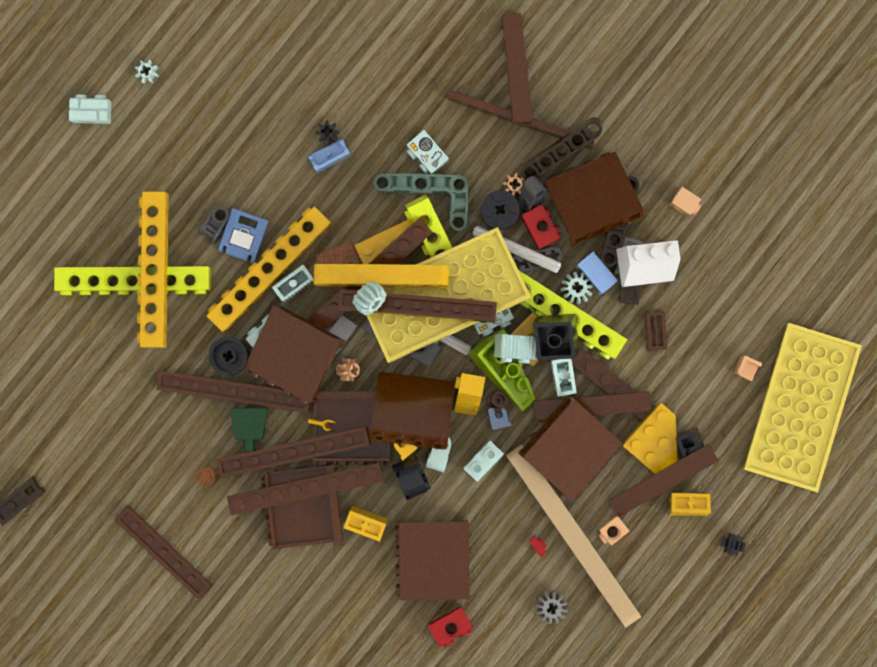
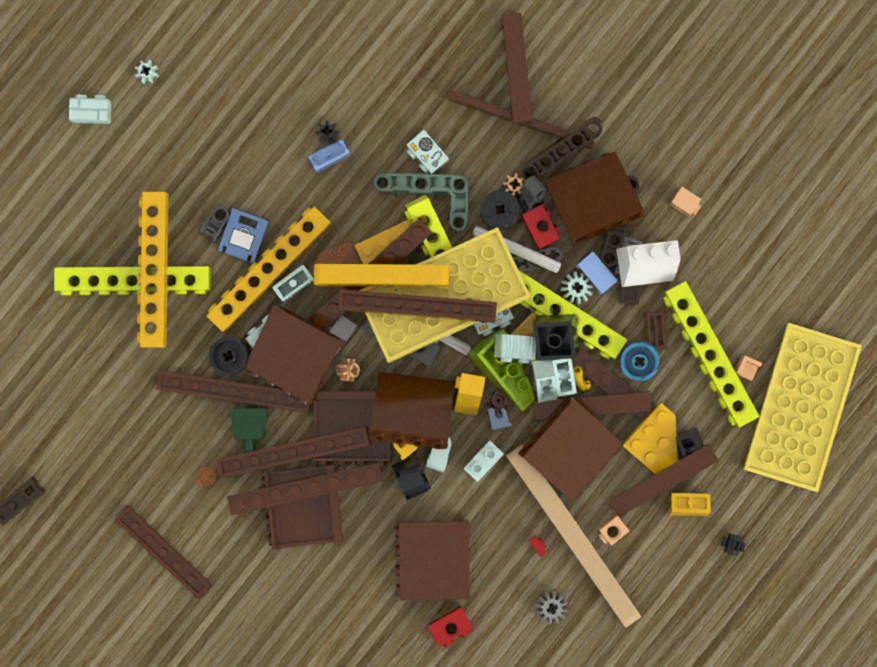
(325, 424): yellow hand -> none
(365, 523): yellow hinge -> none
(369, 298): light aqua gear -> none
(544, 380): none -> light aqua brick
(578, 376): none -> yellow arm
(638, 371): none -> dark azure brick
(747, 412): none -> neon yellow brick

